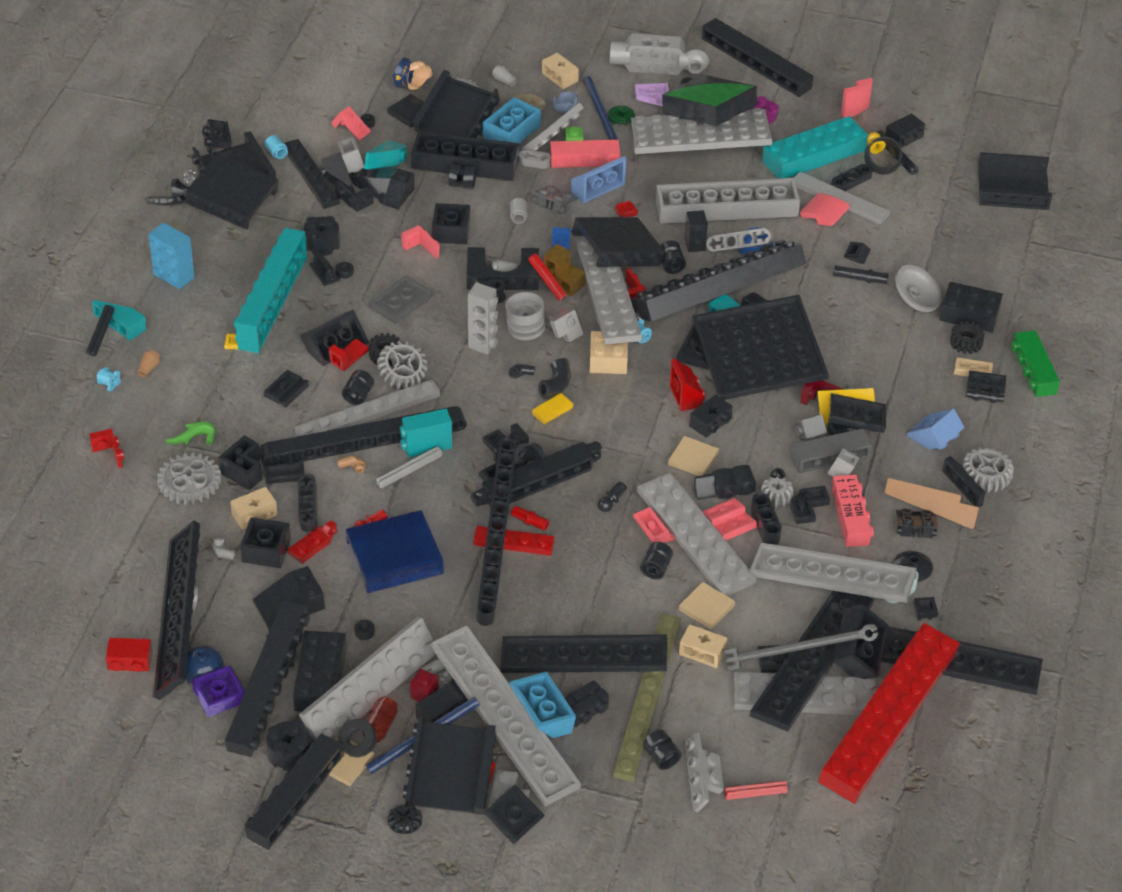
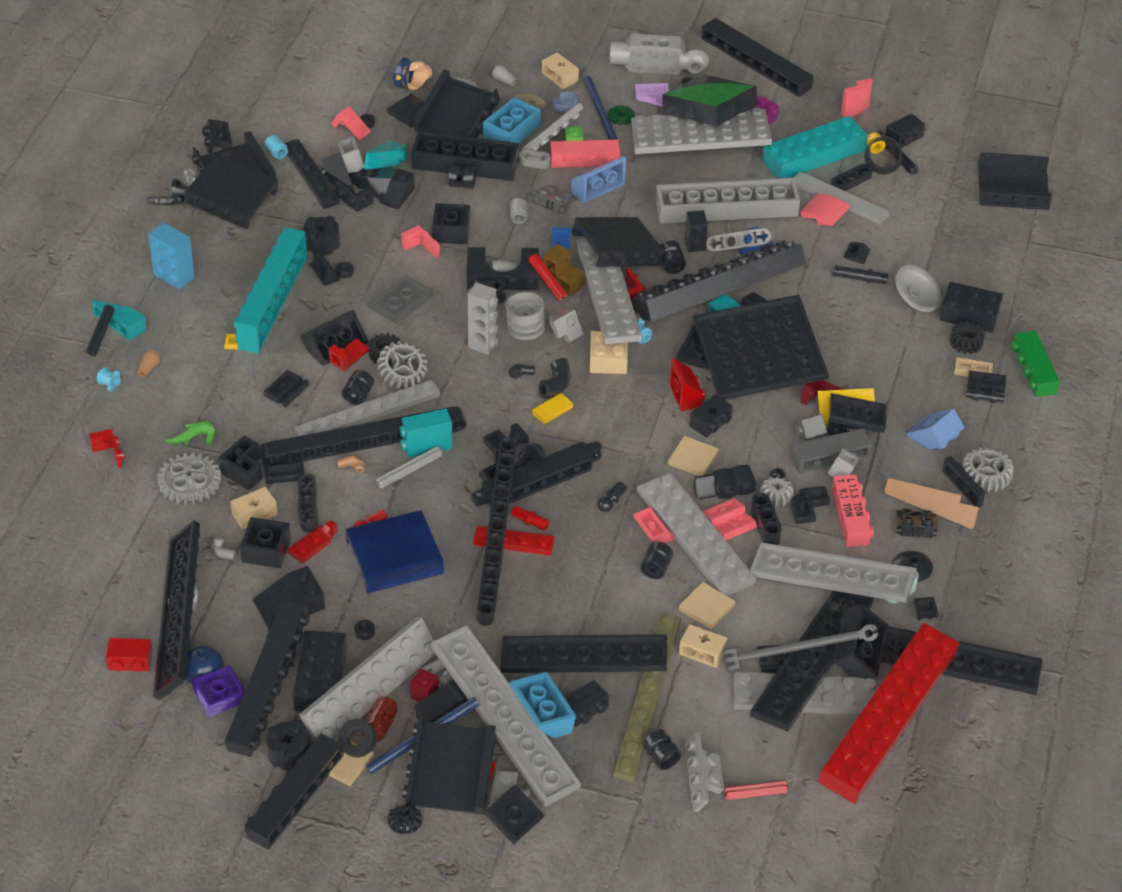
(626, 209): red tile -> none

